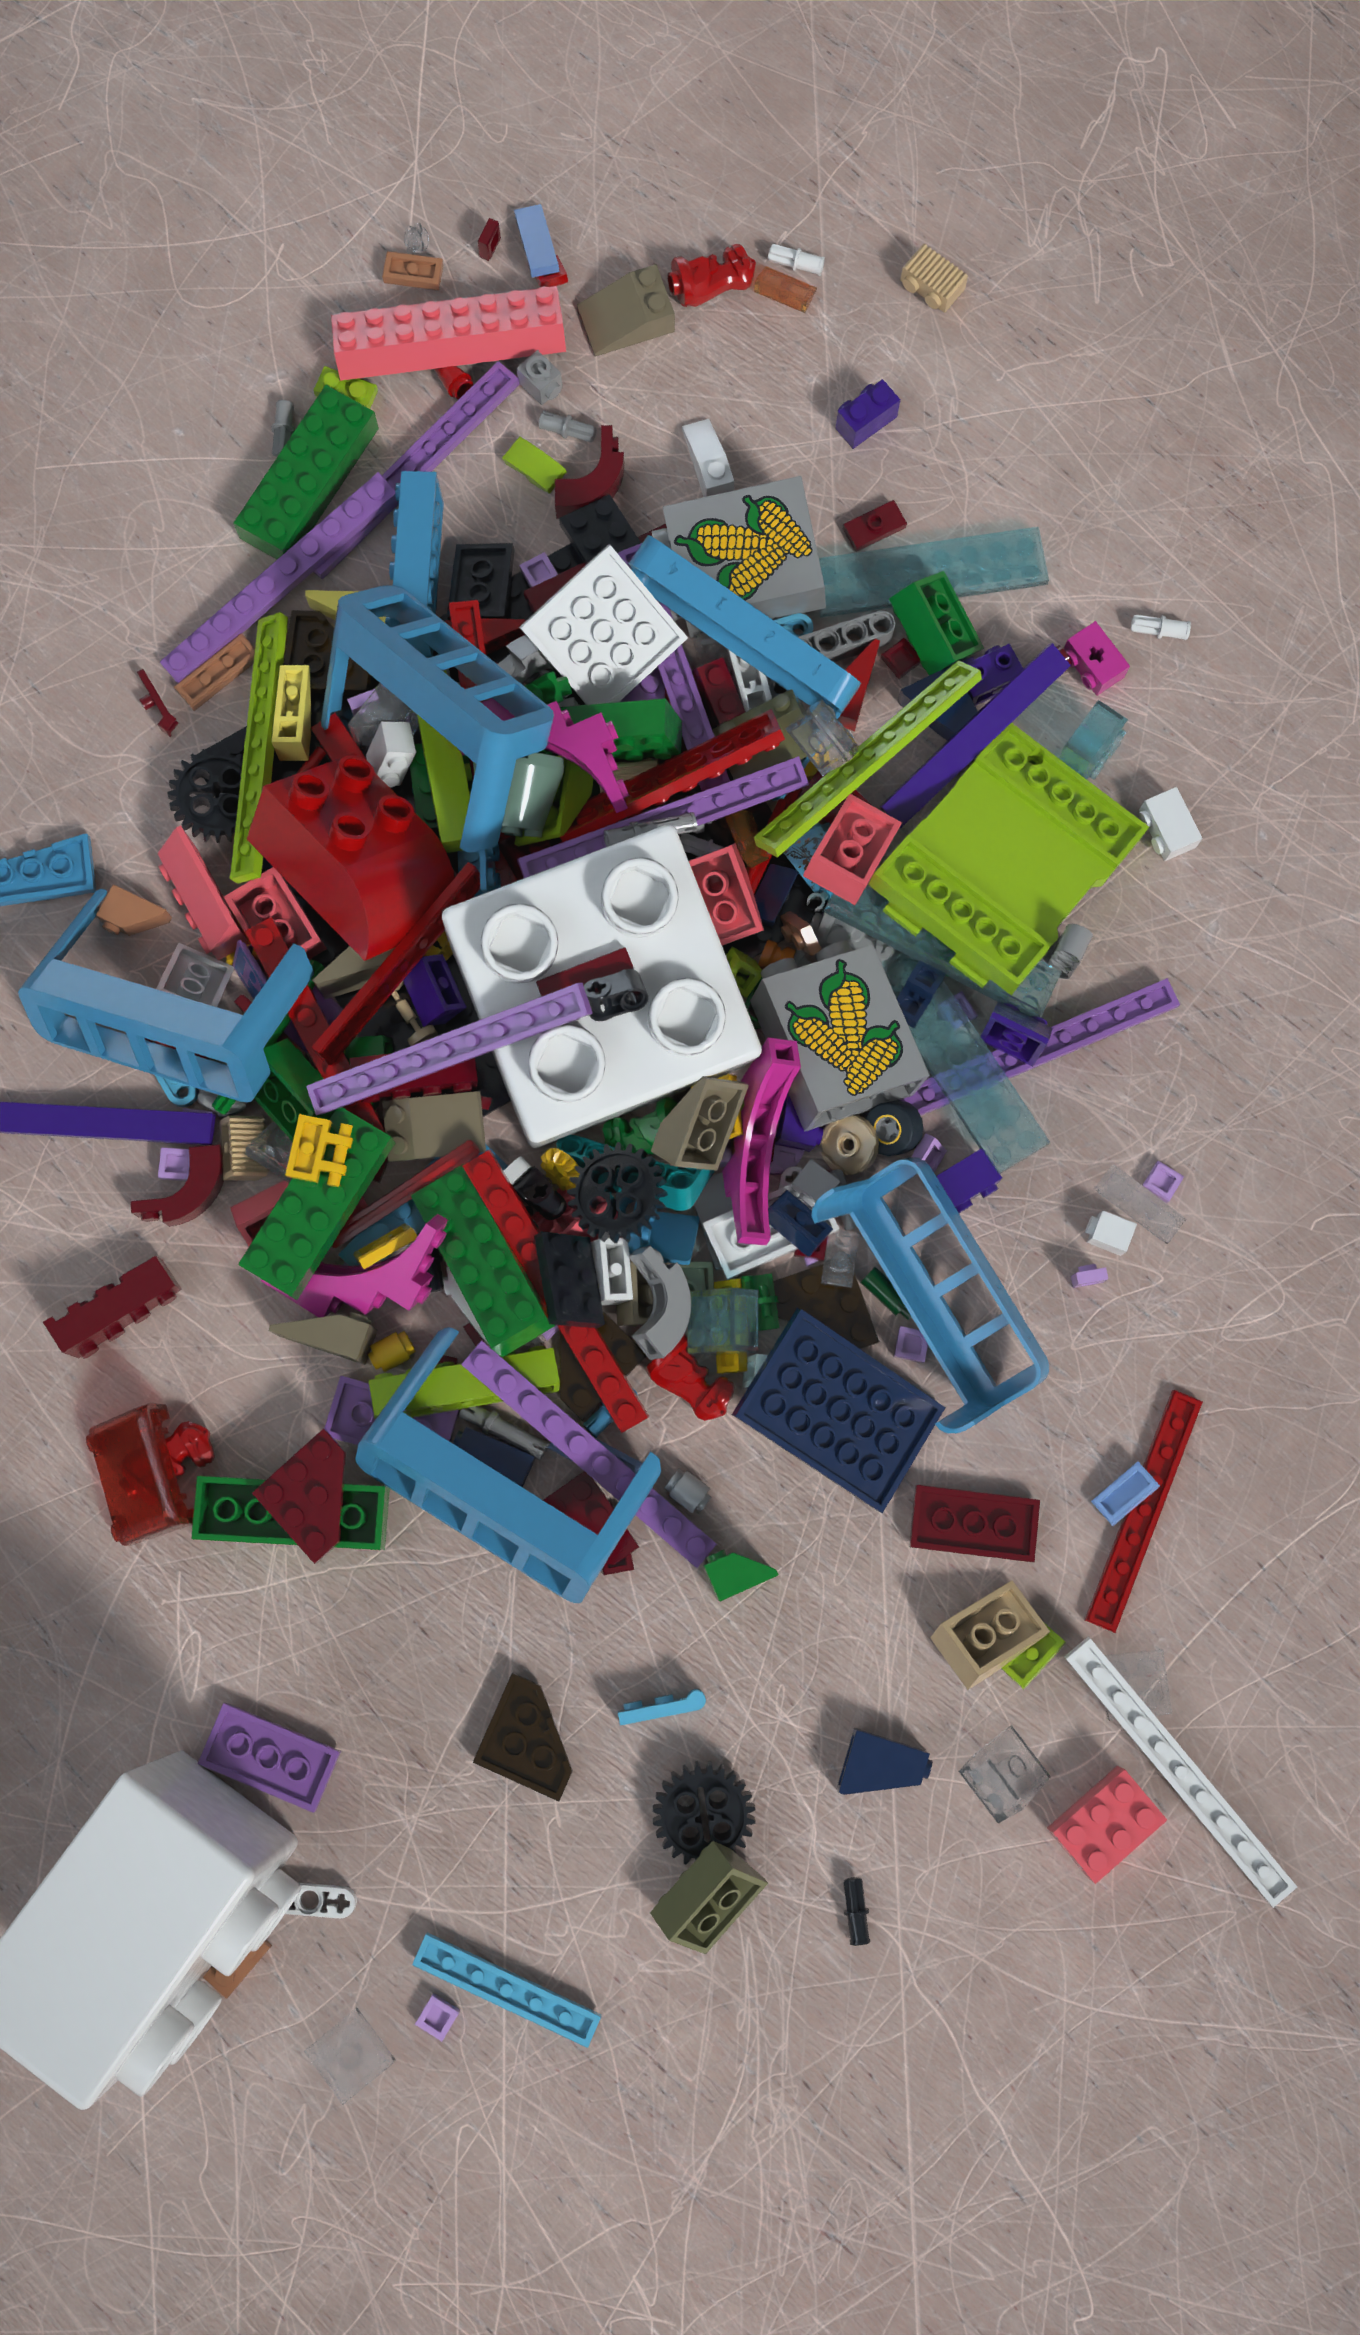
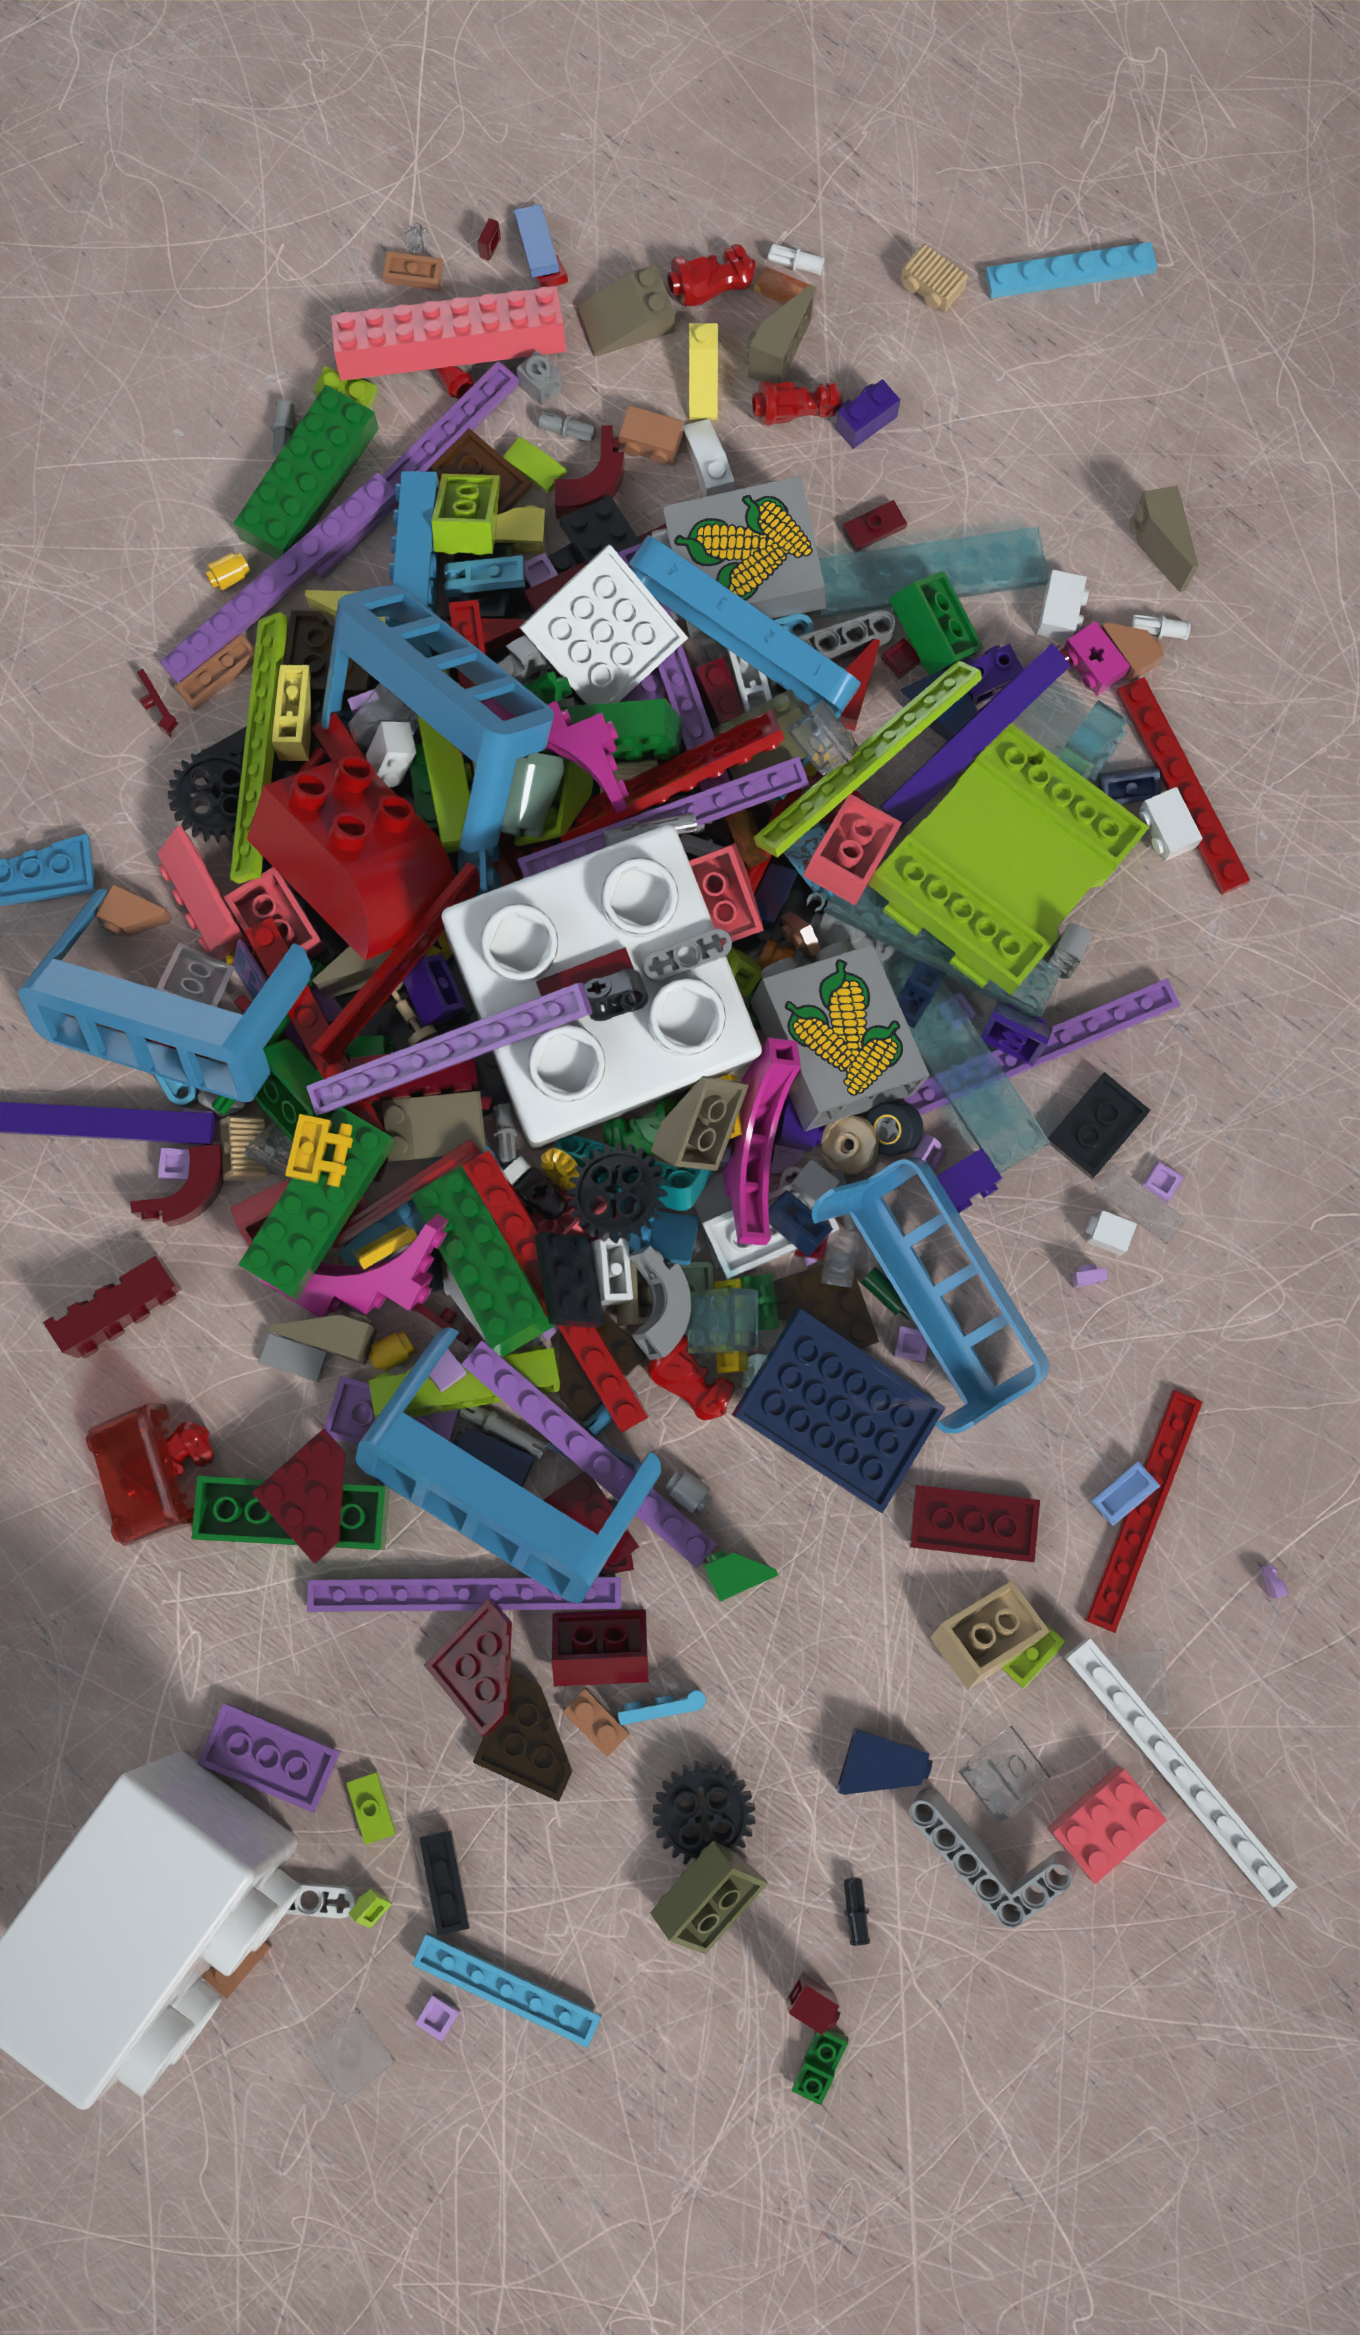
(227, 571): none -> yellow brick
(293, 1357): none -> light grey tile
(370, 1908): none -> lime plate
(371, 1808): none -> lime plate
(442, 1321): none -> dark red piece
(444, 1882): none -> black plate
(447, 1372): none -> lavender tile
(451, 1594): none -> medium lavender plate
(466, 514): none -> lime slope
(474, 456): none -> reddish brown plate
(476, 1667): none -> plate
(484, 575): none -> medium azure plate
(505, 1133): none -> light grey axle
(523, 528): none -> light yellow slope
(596, 1722): none -> nougat plate
(599, 1648): none -> dark red slope
(651, 435): none -> nougat brick
(703, 371): none -> light yellow slope
(706, 939): none -> light grey beam
(779, 338): none -> dark tan slope
(784, 402): none -> red animal
(813, 2004): none -> dark red brick
(819, 2065): none -> green slope
(987, 1865): none -> light grey beam
(1062, 605): none -> white brick
(1071, 270): none -> medium azure plate
(1098, 1125): none -> black plate
(1130, 784): none -> dark blue slope
(1136, 647): none -> nougat slope
(1165, 534): none -> dark tan slope
(1177, 772): none -> red plate
(1274, 1587): none -> lavender tile

